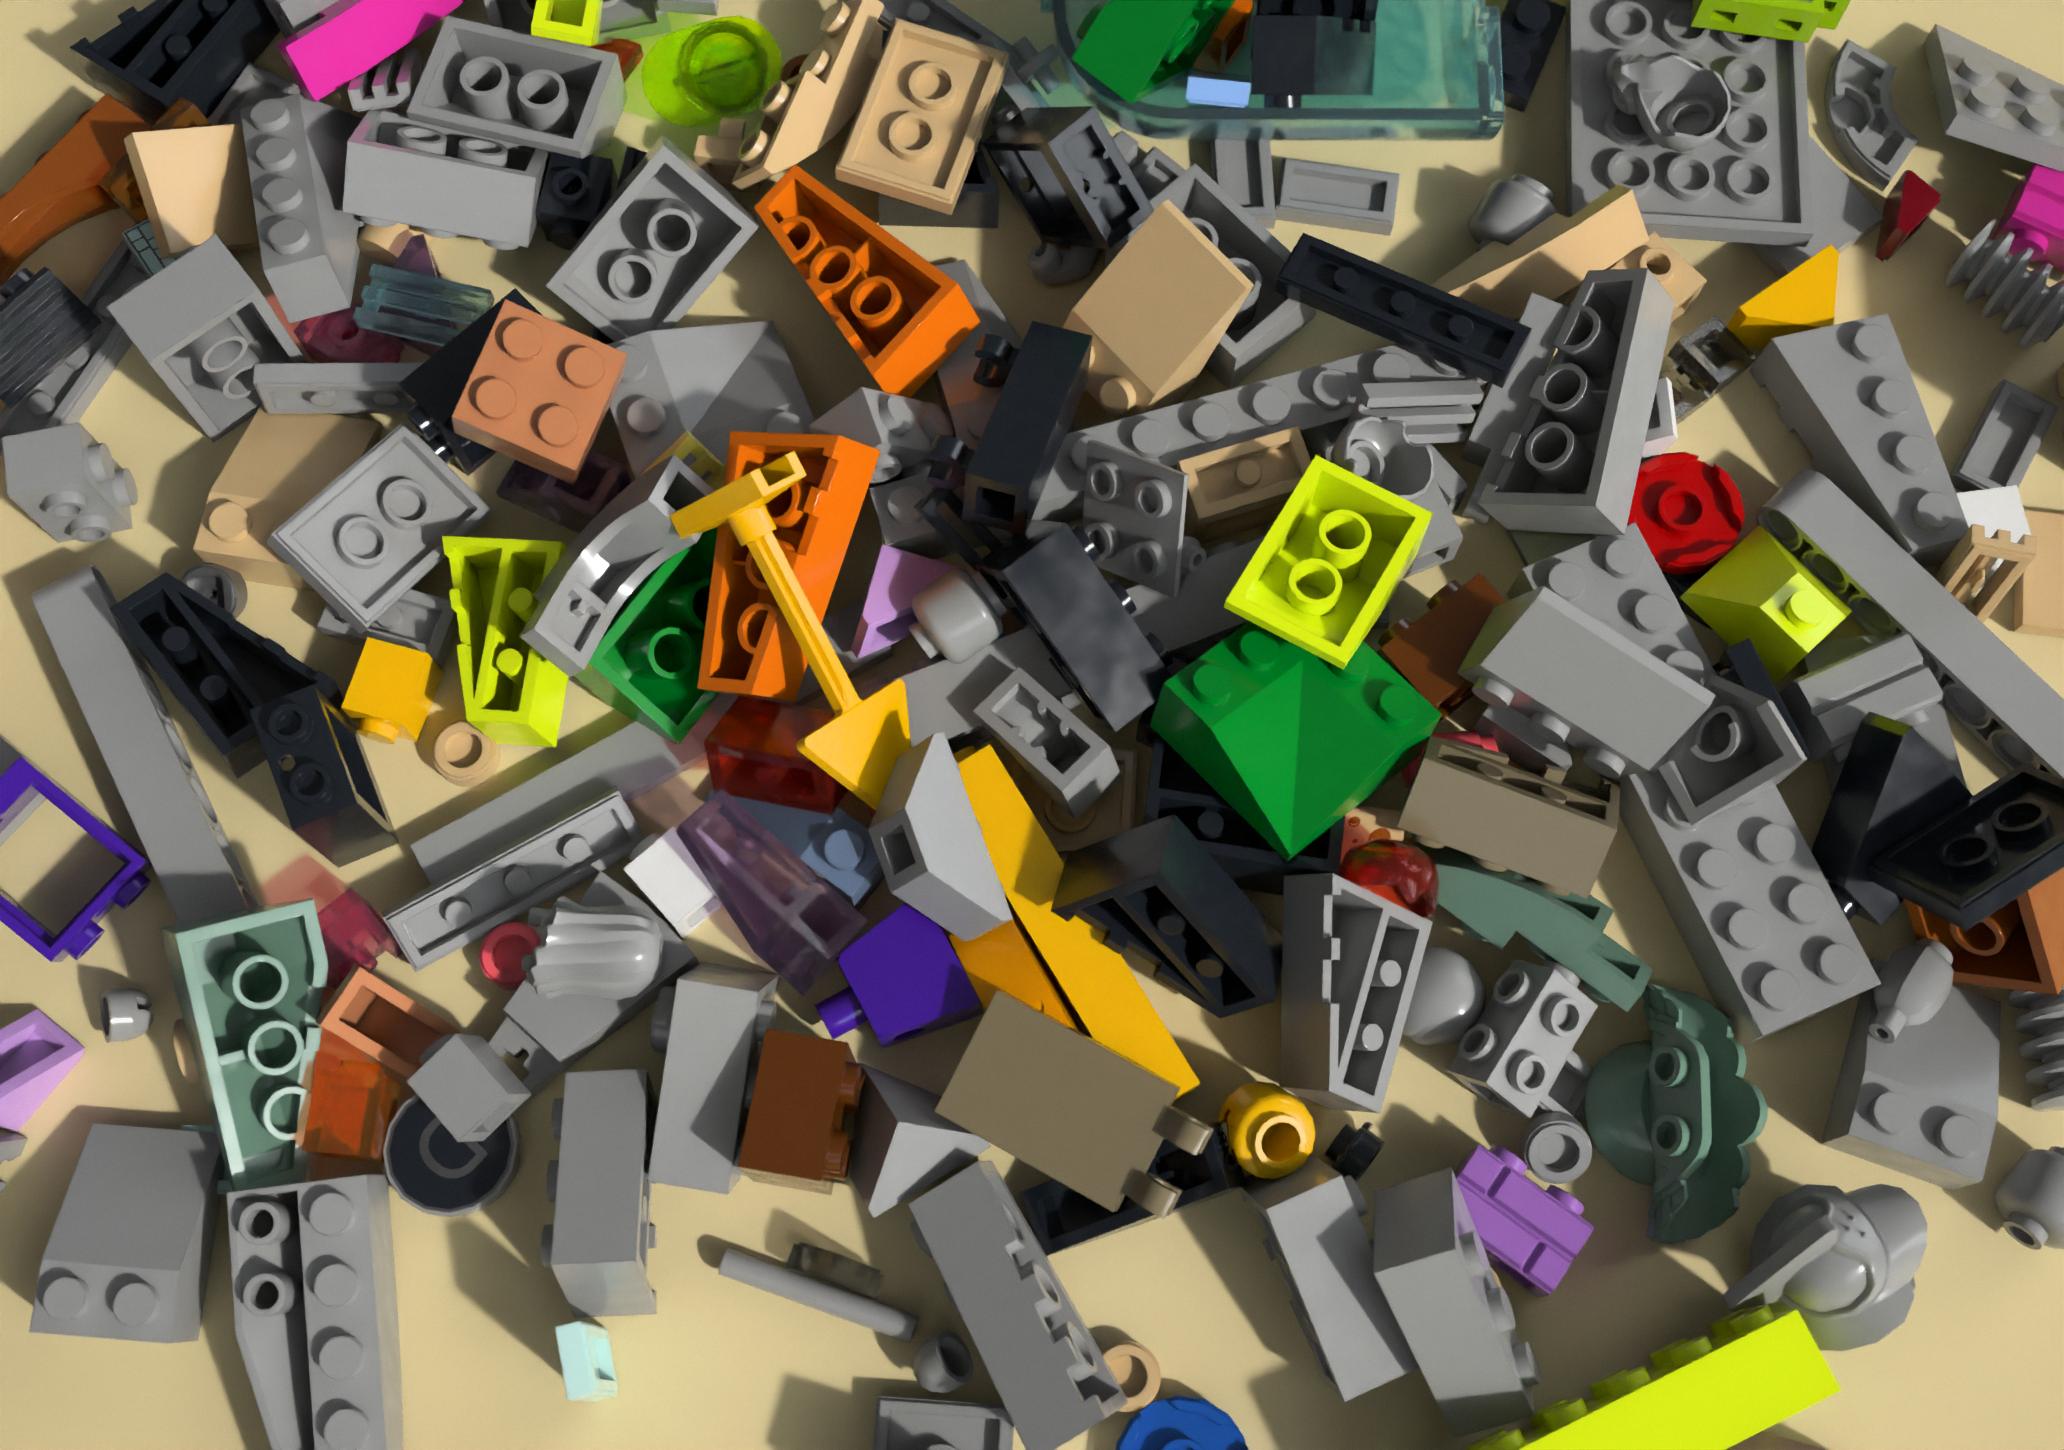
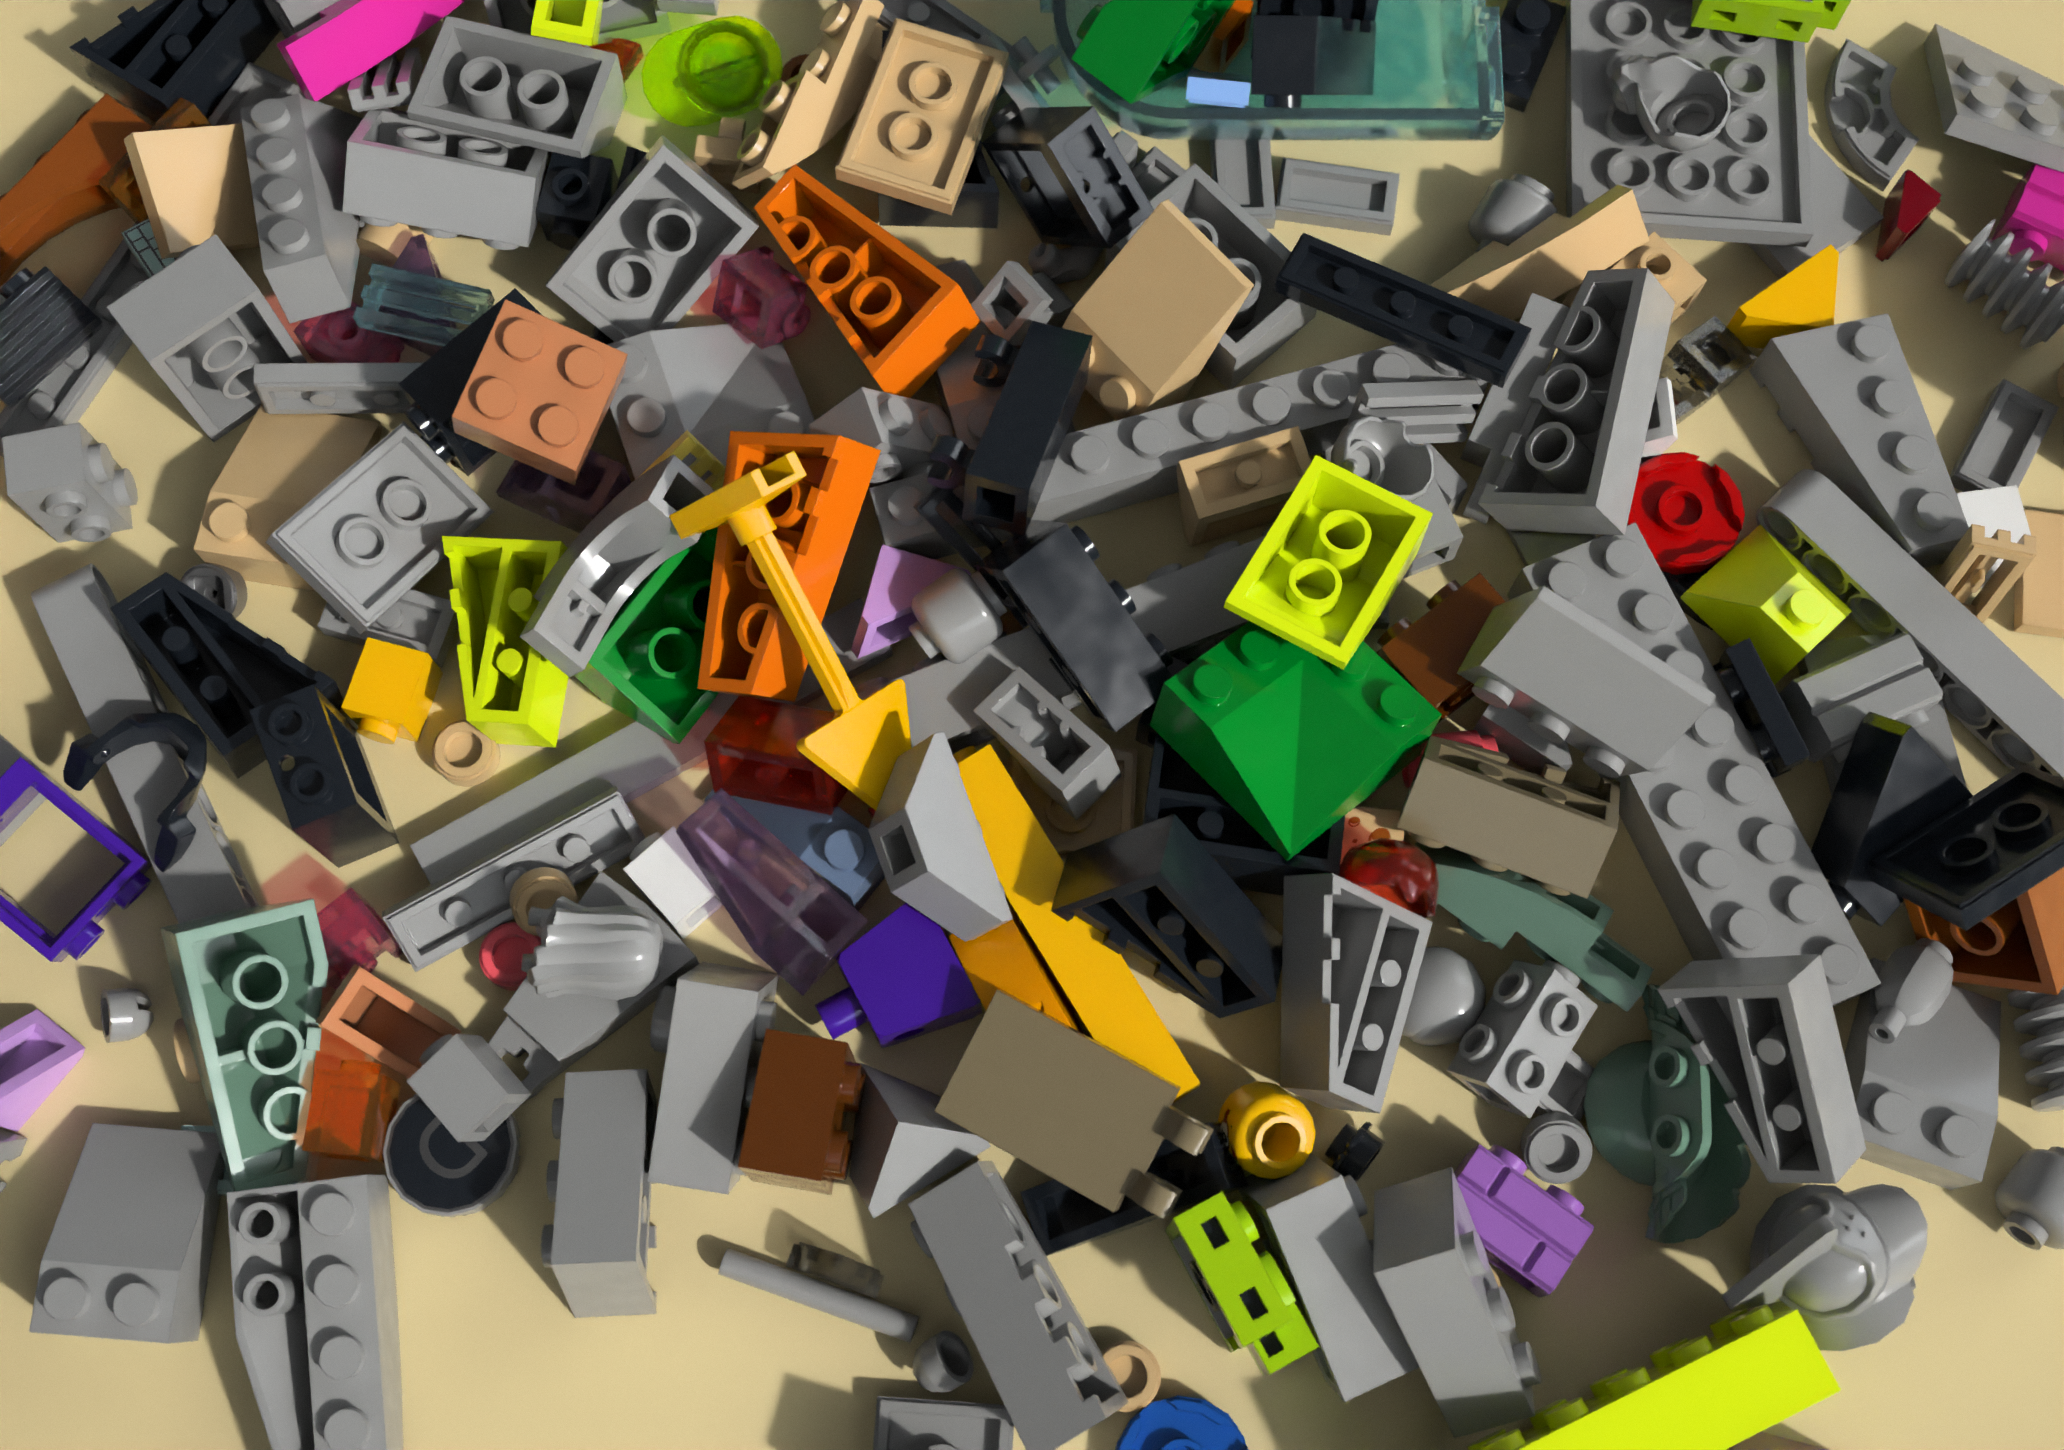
(91, 752): none -> black helmet
(538, 889): none -> tan tile
(586, 1361): light aqua tile -> none
(770, 305): none -> clear pink brick
(1017, 299): none -> light grey leg
(1138, 518): light grey hinge -> none
(1238, 1286): none -> lime piece
(1730, 752): light grey slope -> none
(1778, 1058): none -> light grey wedge

